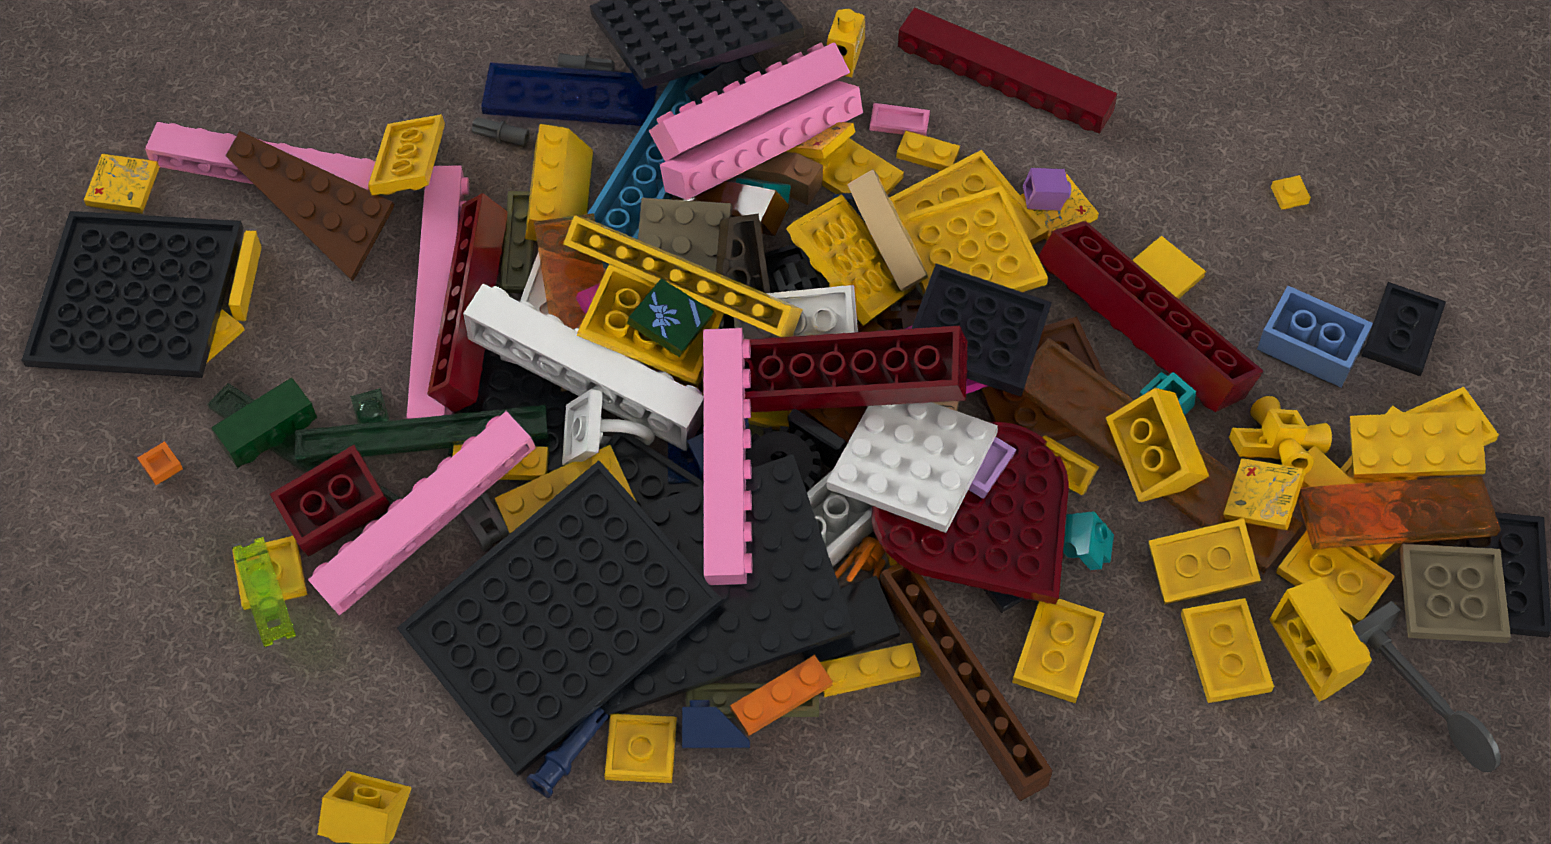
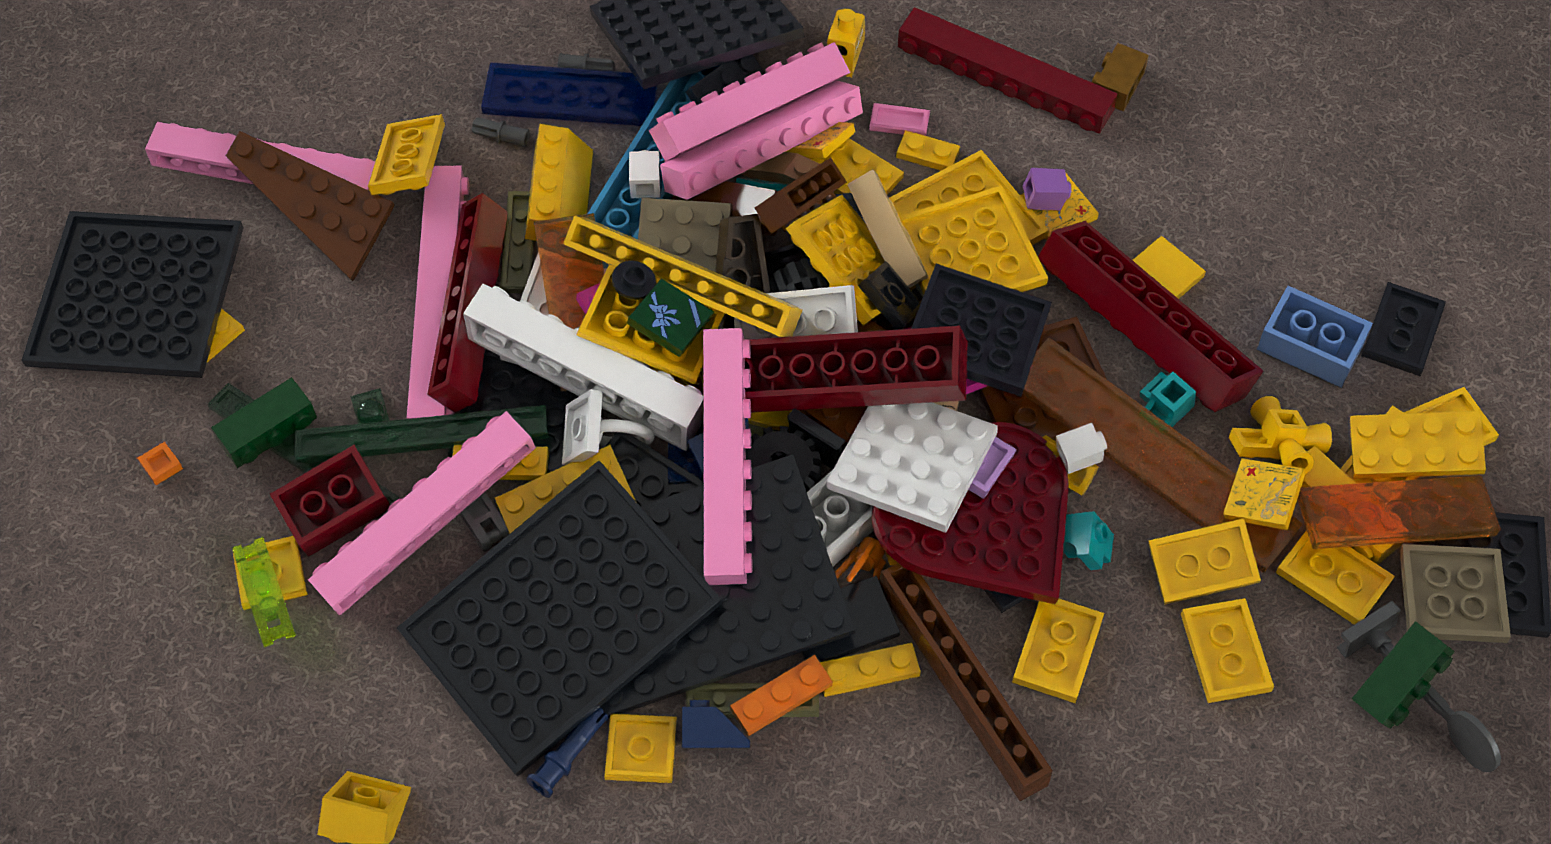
(121, 183): yellow tile -> none
(245, 275): yellow tile -> none
(633, 280): none -> black piece
(644, 174): none -> white brick
(801, 196): none -> reddish brown brick
(891, 296): none -> black tile
(1081, 447): none -> white brick
(1122, 73): none -> pearl gold brick
(1157, 445): yellow slope -> none
(1290, 192): yellow plate -> none
(1320, 638): yellow slope -> none
(1403, 676): none -> dark green brick

